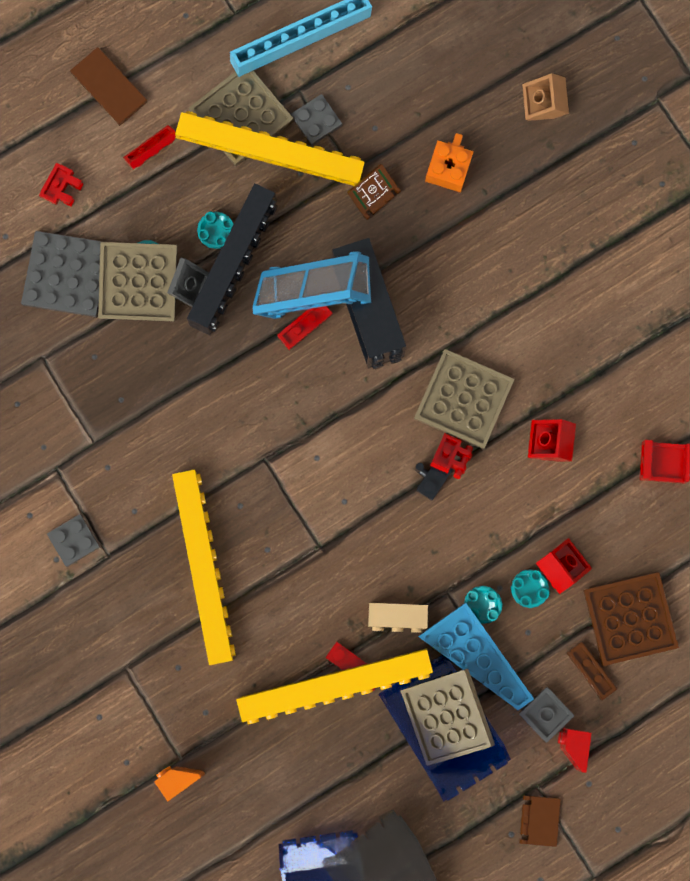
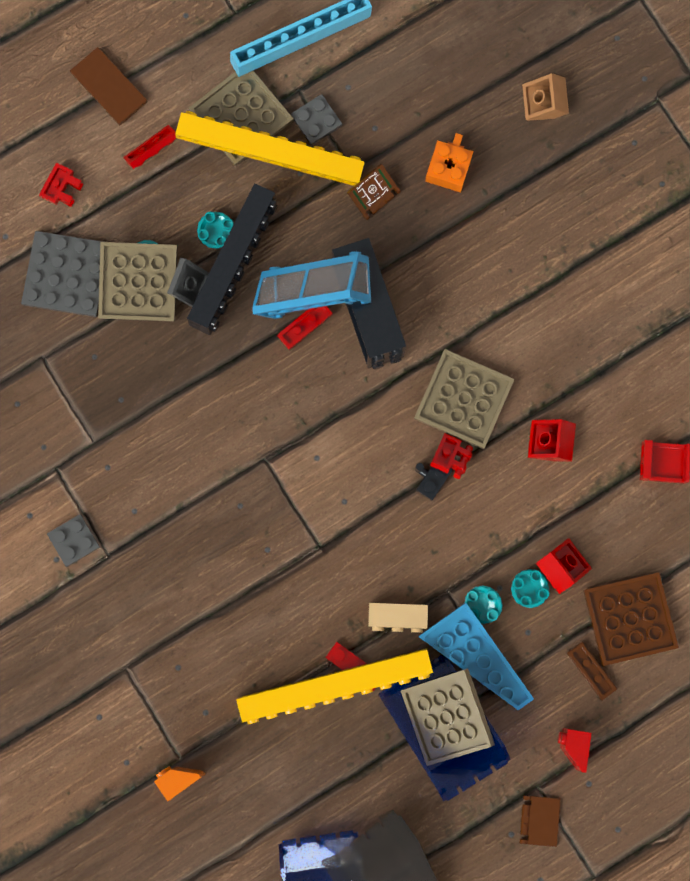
(202, 567): yellow brick -> none
(546, 714): dark grey plate -> none

